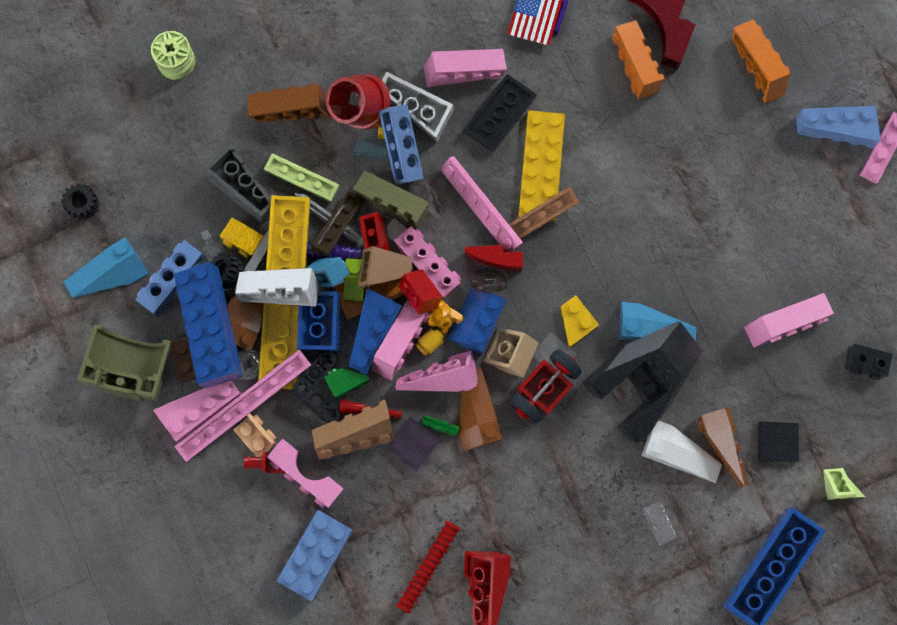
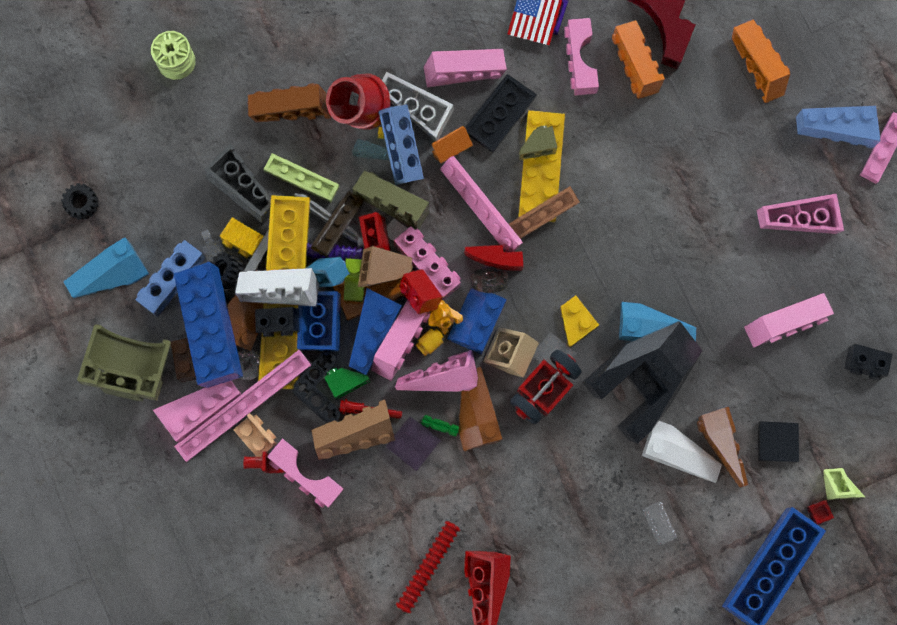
(277, 320): none -> black brick
(315, 555): medium blue brick -> none
(451, 144): none -> orange panel
(540, 143): none -> olive slope
(584, 77): none -> bright pink arch
(805, 215): none -> bright pink wedge
(820, 512): none -> red tile

